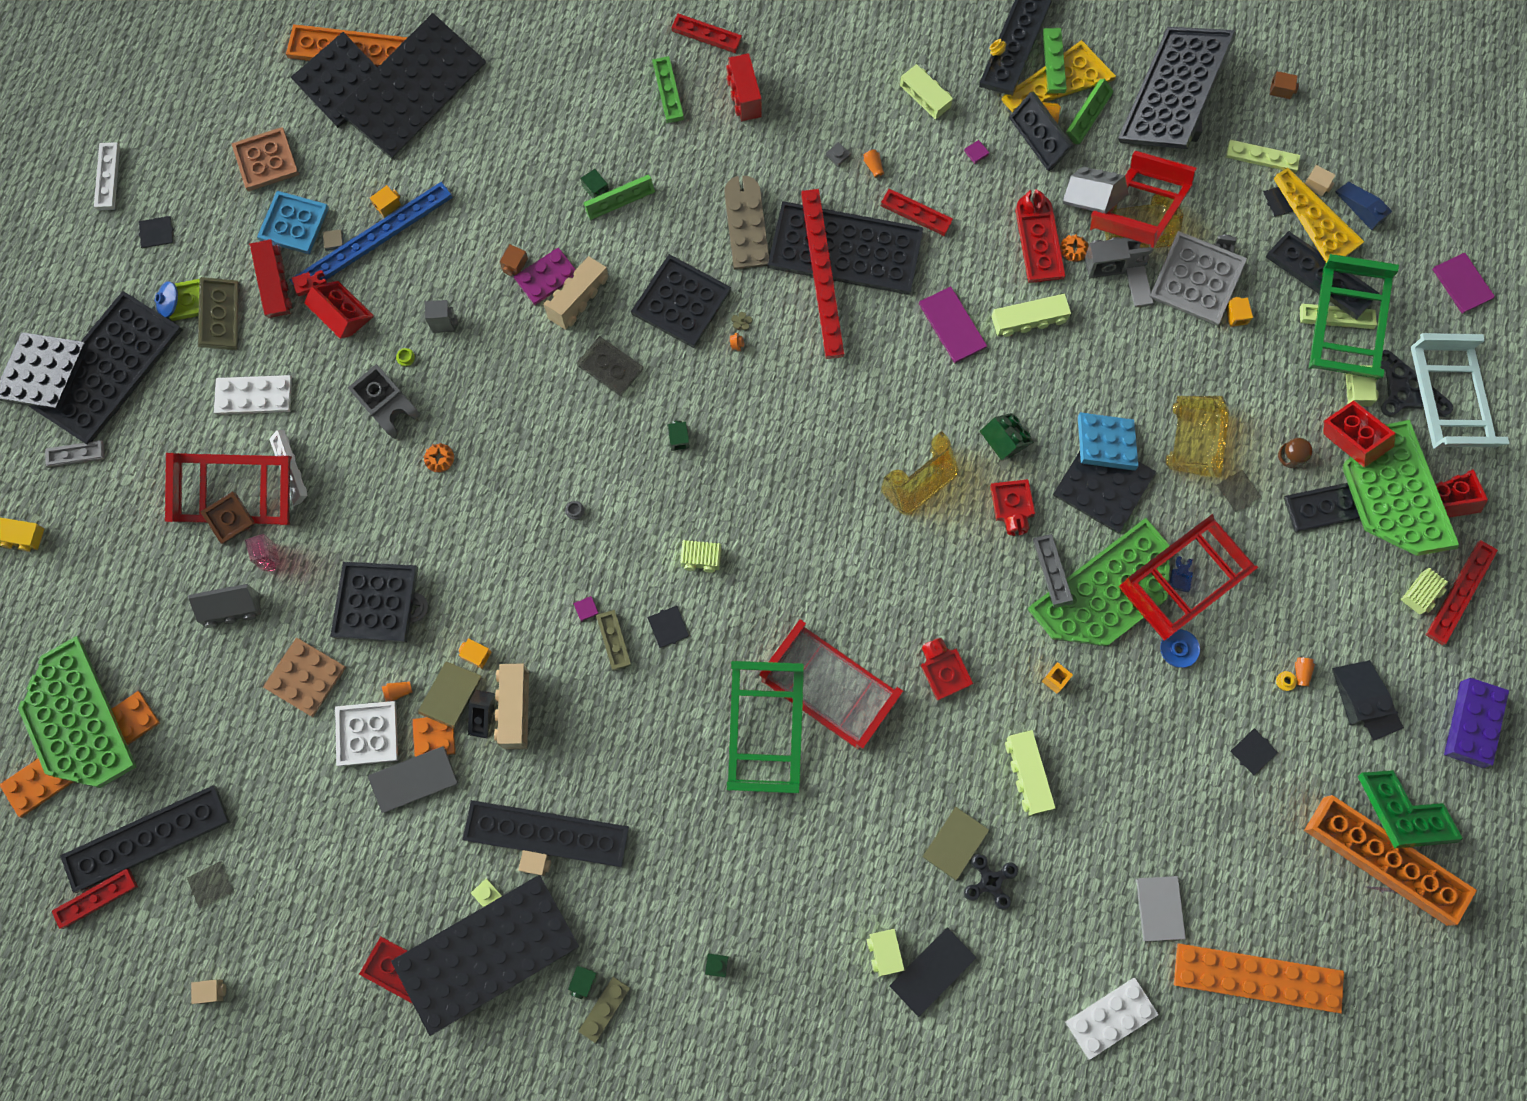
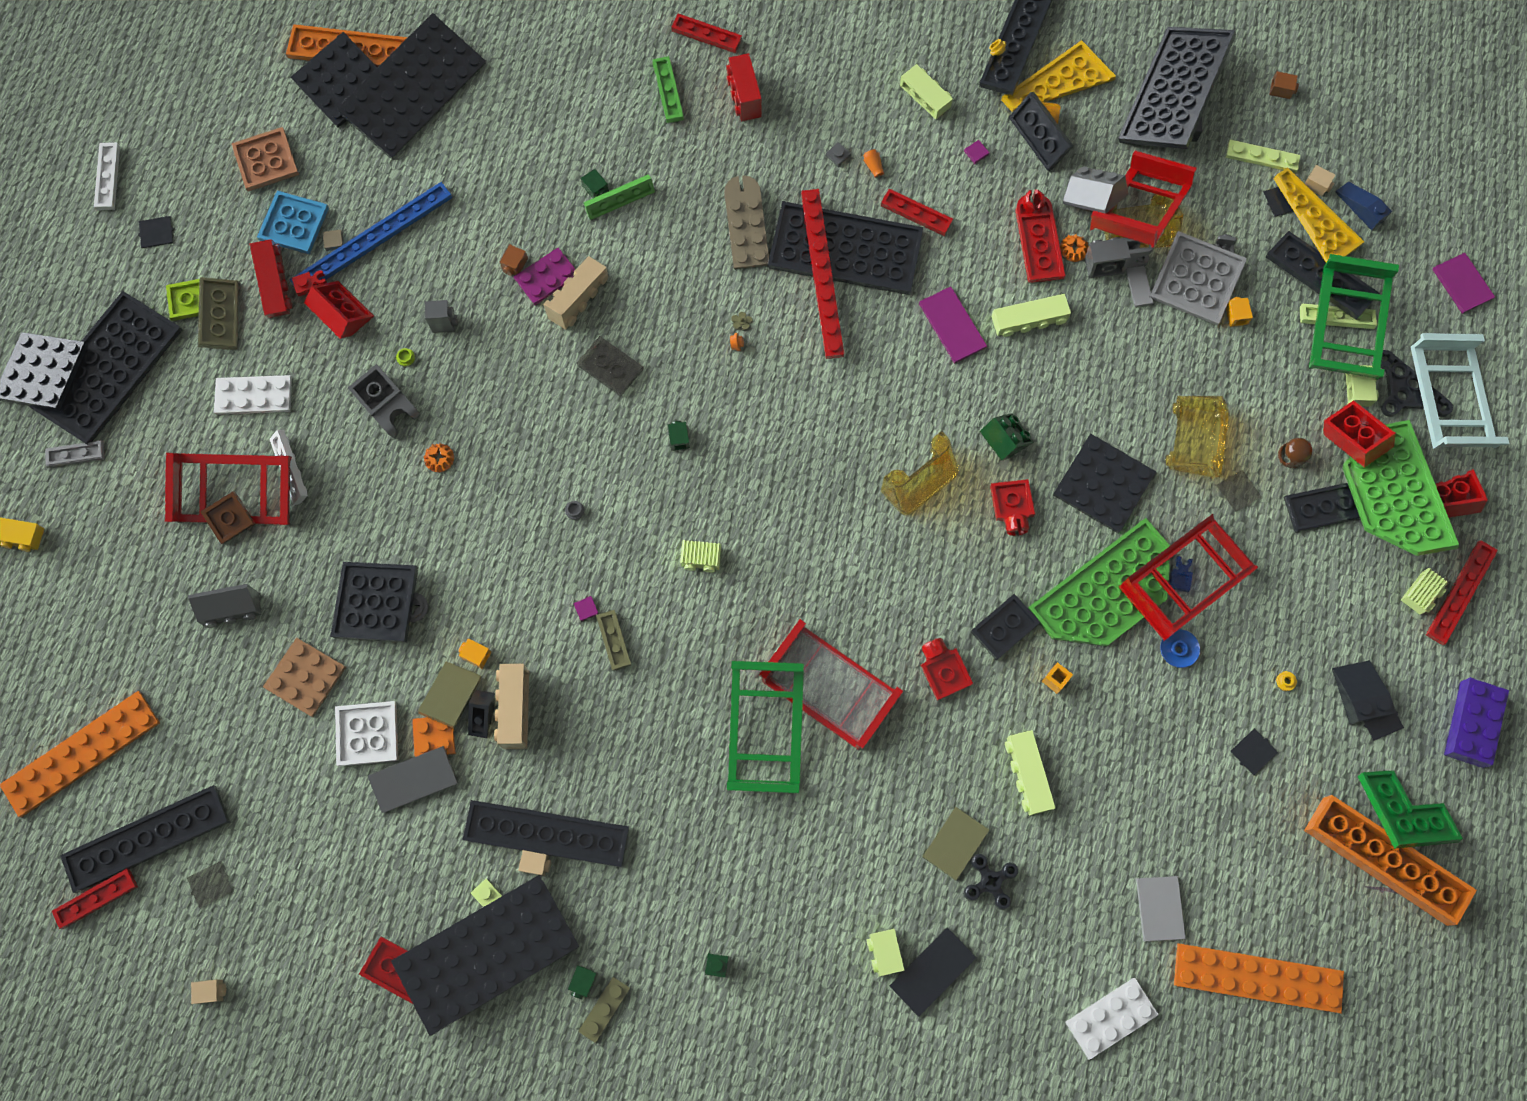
(73, 720): bright green plate -> none
(166, 299): blue dish -> none
(263, 552): clear pink brick -> none
(386, 201): light orange brick -> none
(396, 690): orange cone -> none
(668, 626): black piece -> none
(681, 300): black plate -> none
(1005, 627): none -> black plate
(1052, 571): dark grey plate -> none
(1054, 60): bright green plate -> none
(1089, 111): bright green plate -> none
(1107, 441): dark azure plate -> none
(1304, 670): orange cone -> none

